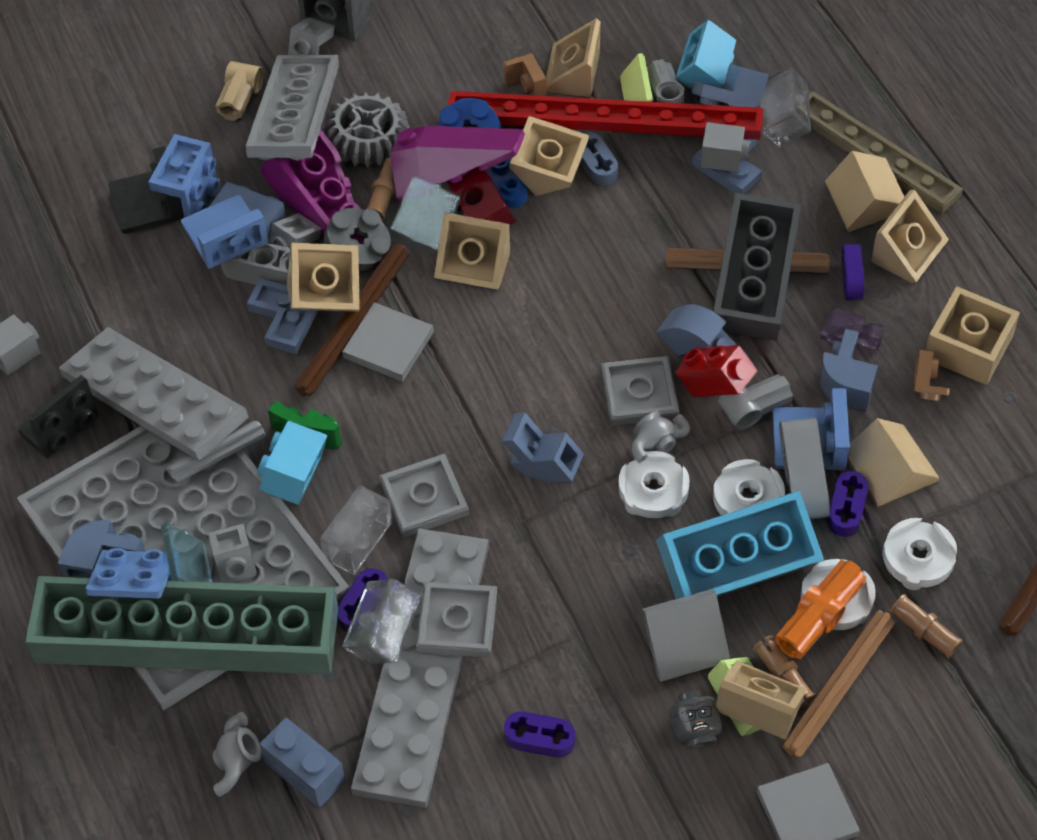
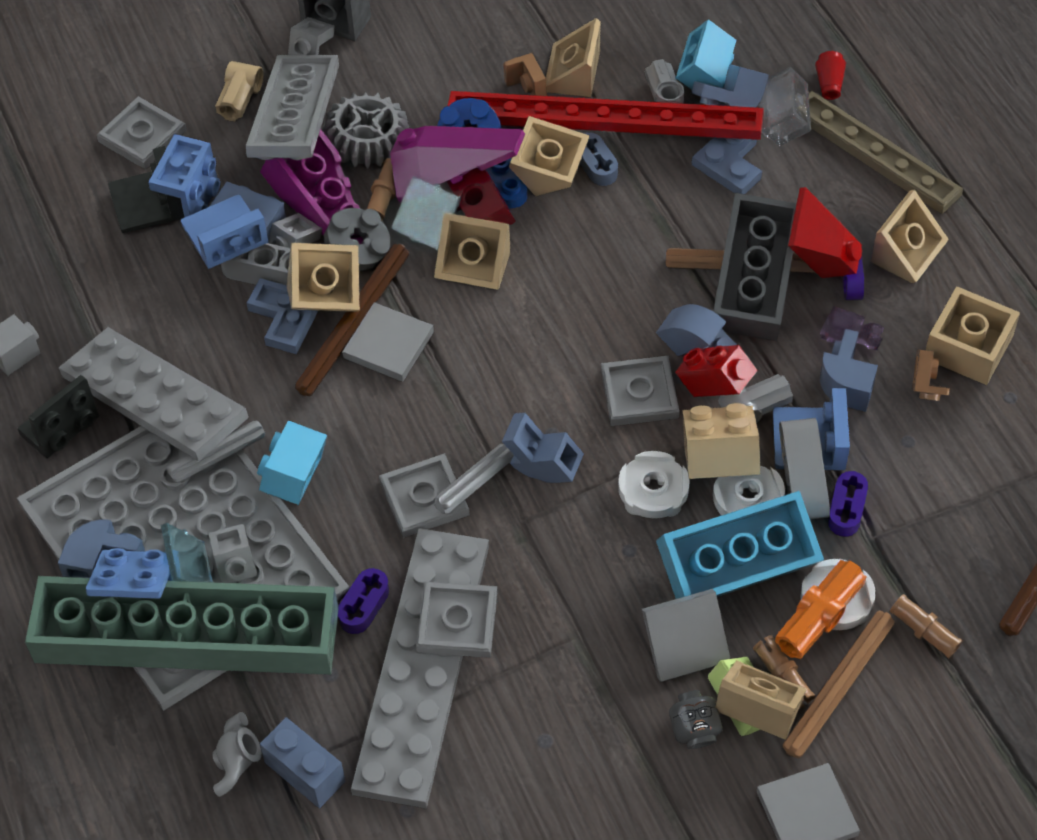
(139, 131): none -> light grey tile
(280, 415): green slope -> none
(356, 529): clear brick -> none
(381, 621): clear brick -> none
(473, 479): none -> light grey axle
(539, 734): dark purple beam -> none
(635, 81): yellowish green slope -> none
(657, 434): light grey piece -> none
(721, 441): none -> tan brick
(724, 147): light grey brick -> none
(823, 239): none -> red slope
(830, 73): none -> red cone
(863, 190): tan slope -> none
(889, 461): tan slope -> none
(916, 571): white plate -> none

